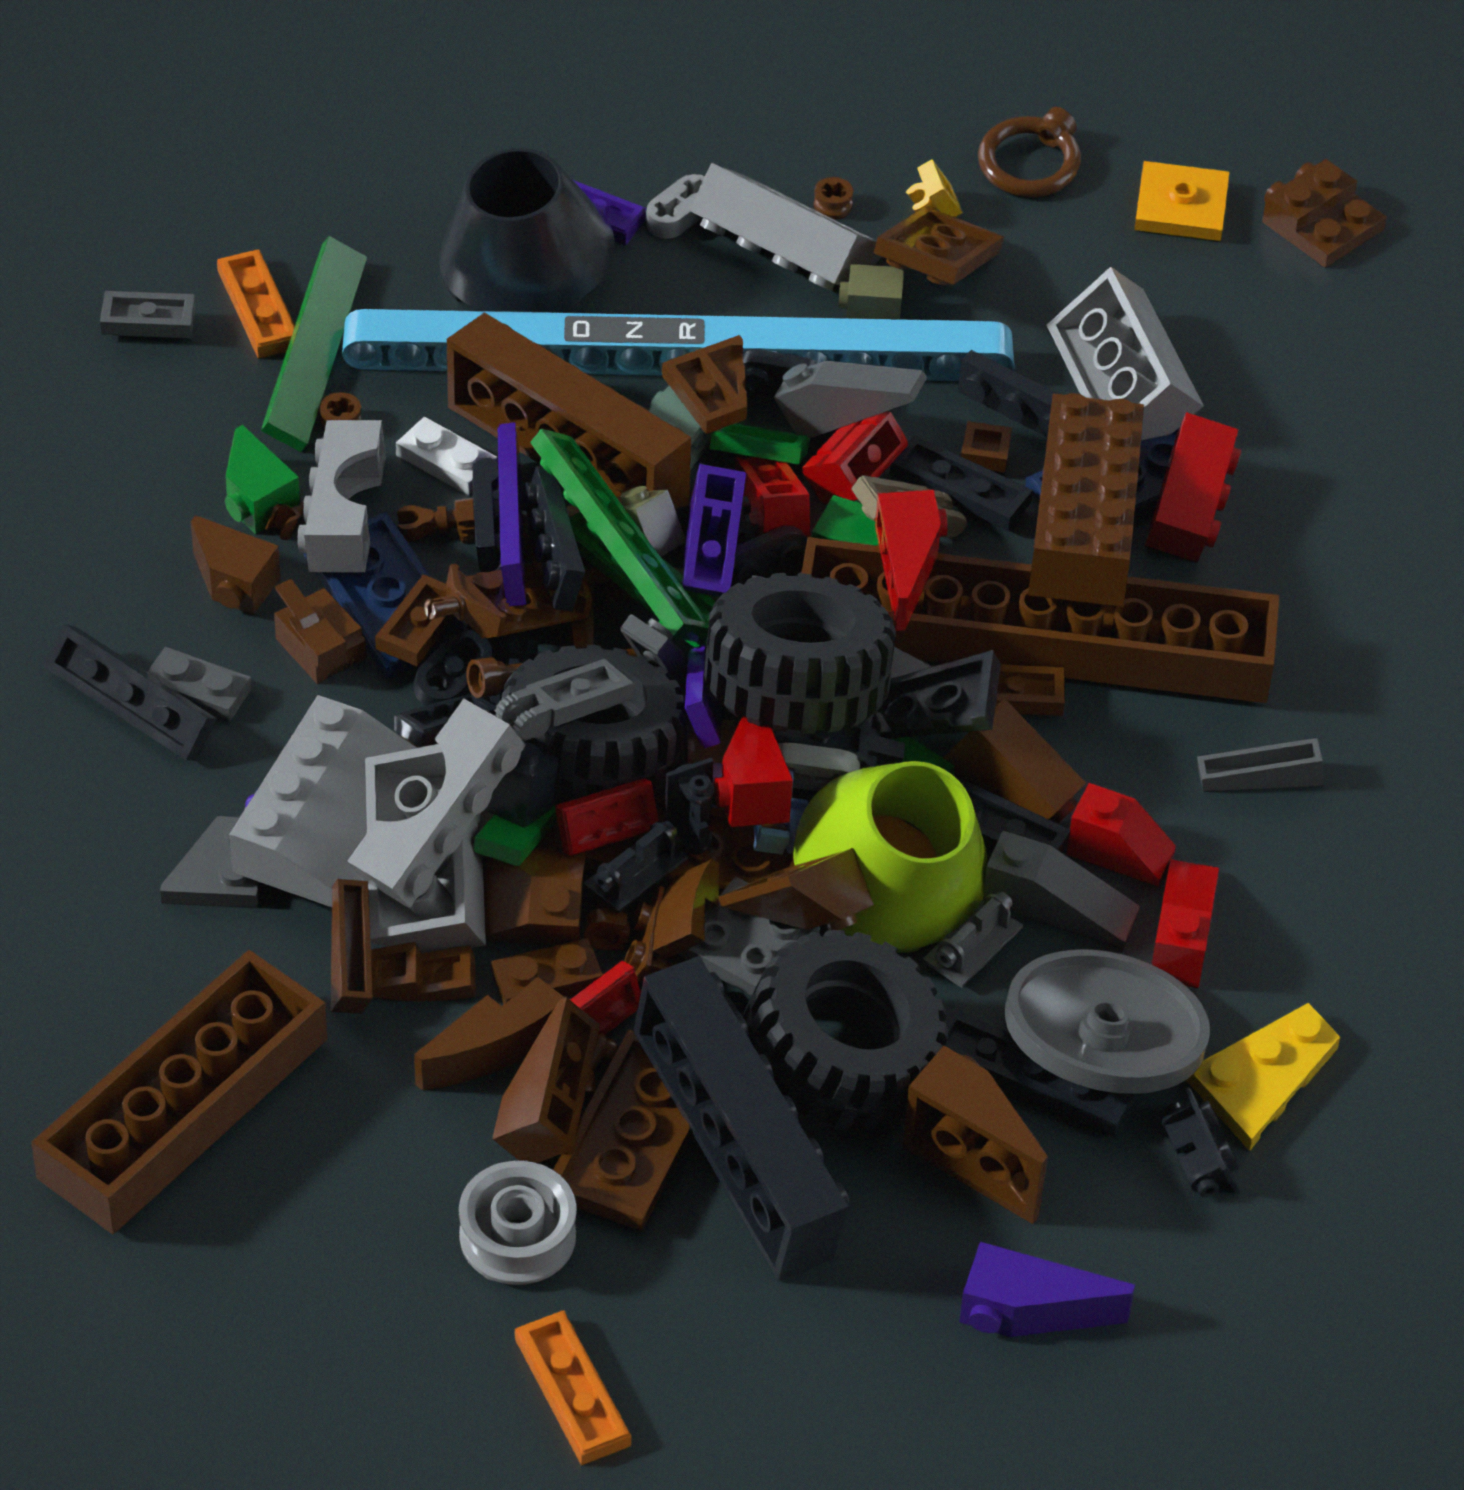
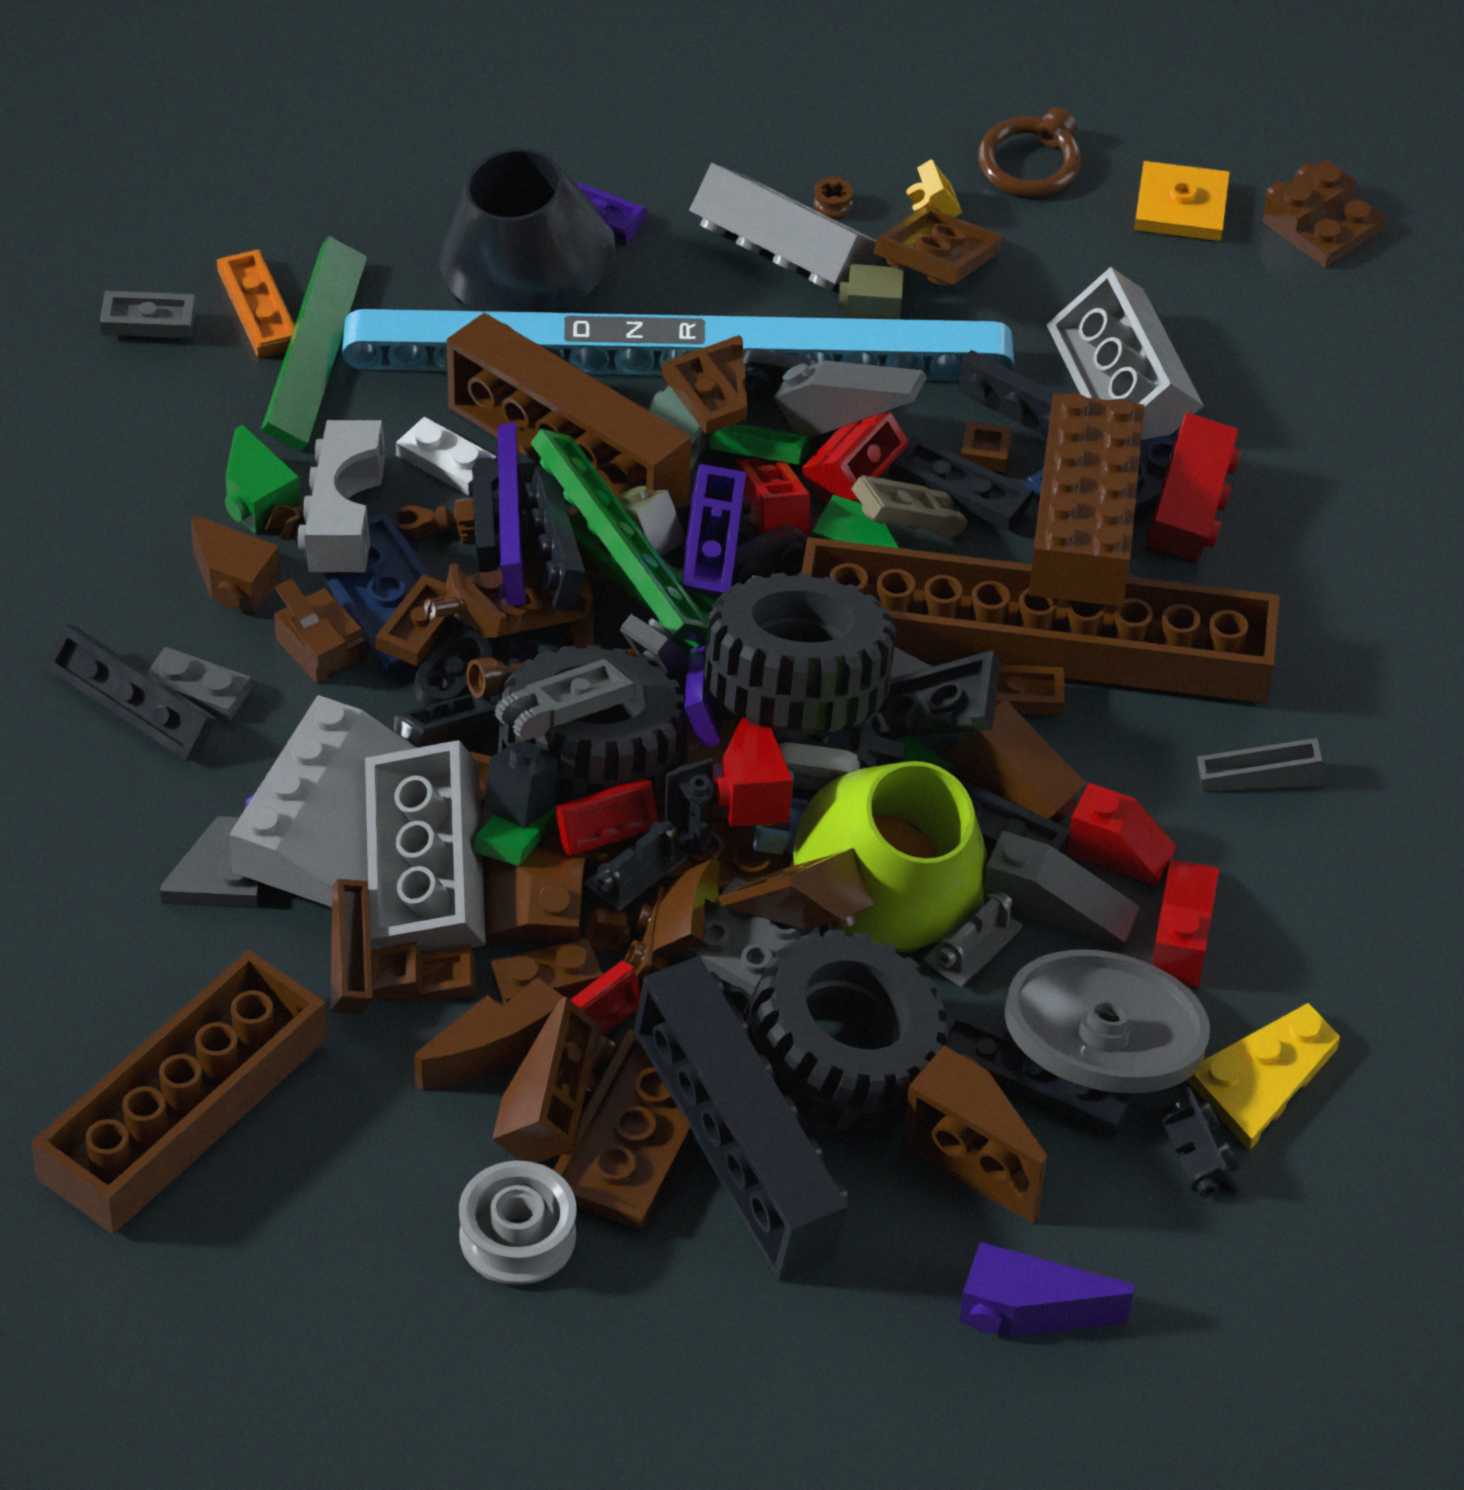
(340, 407): reddish brown bush -> none
(407, 853): light grey arch -> none
(572, 1387): orange tile -> none
(674, 202): light grey beam -> none
(908, 541): red slope -> none

